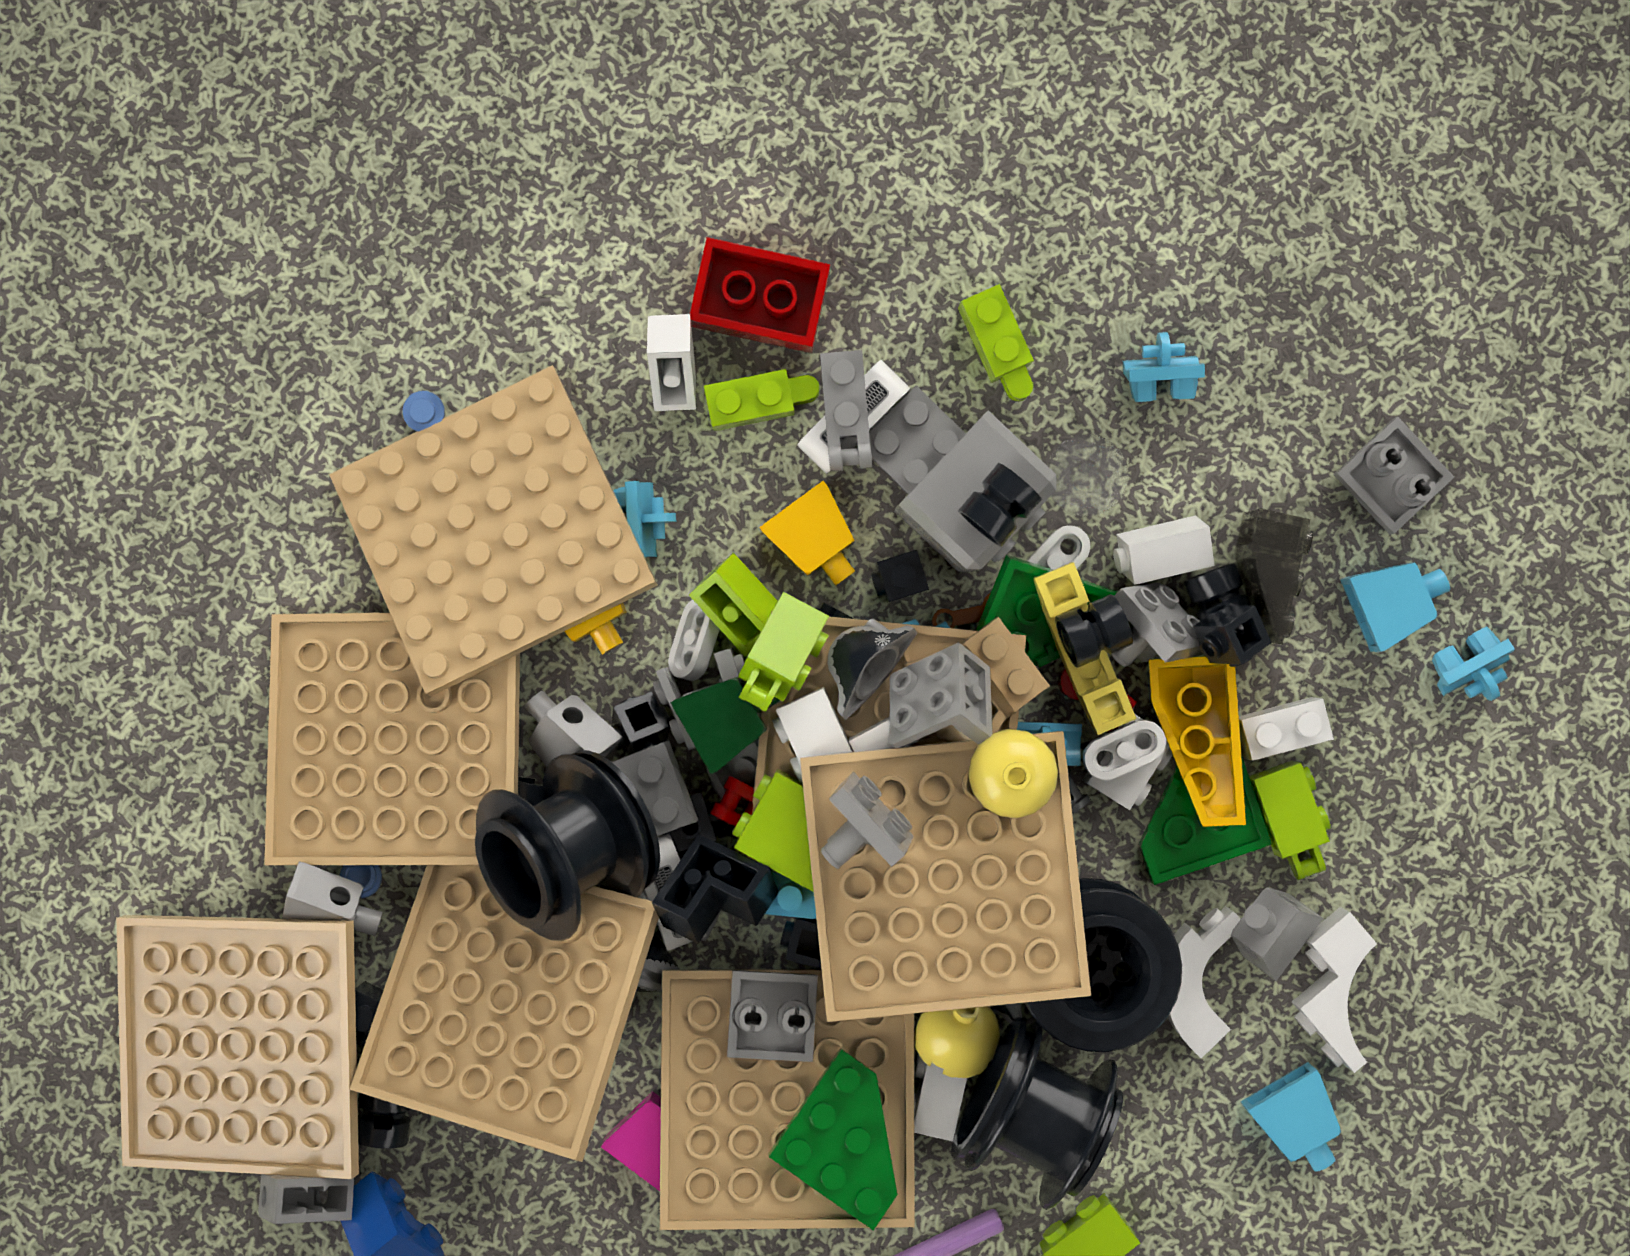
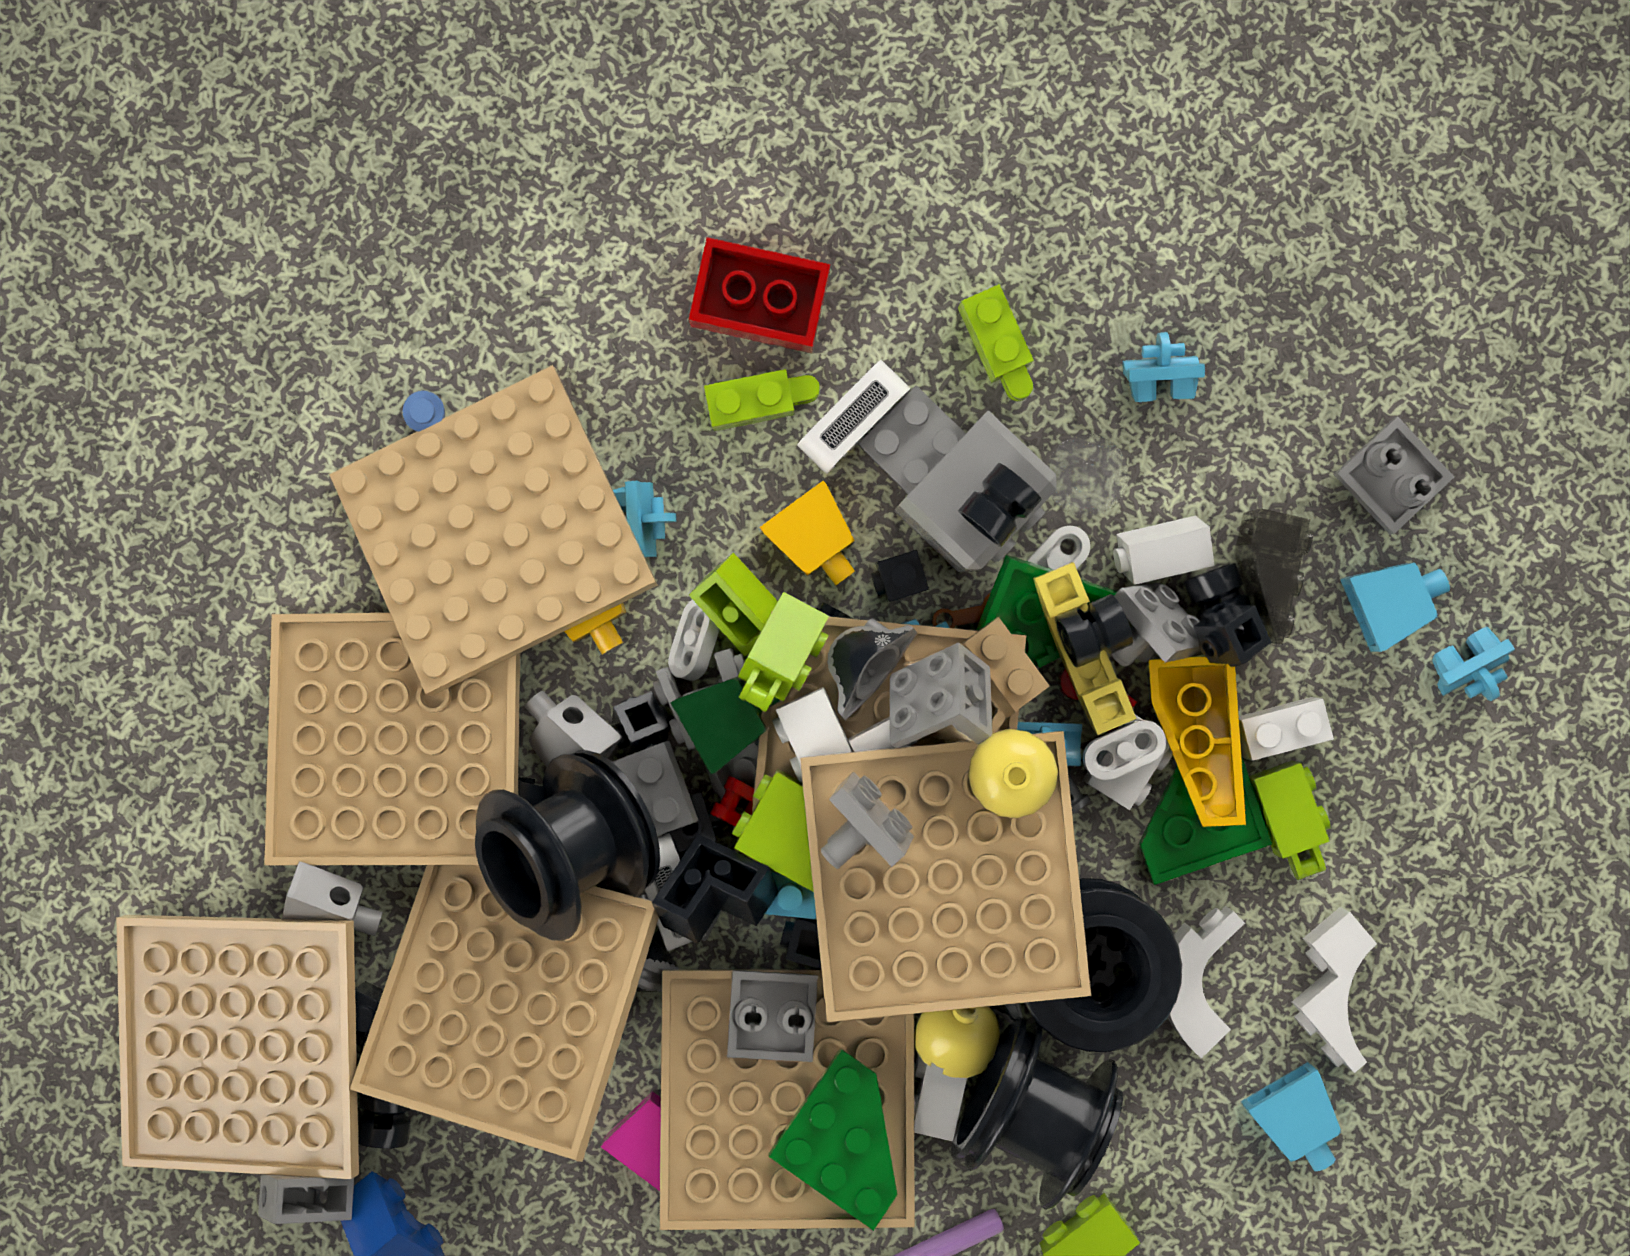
(367, 875): medium blue plate -> none
(671, 362): white brick -> none
(845, 408): light grey plate -> none
(1274, 931): light grey torso -> none

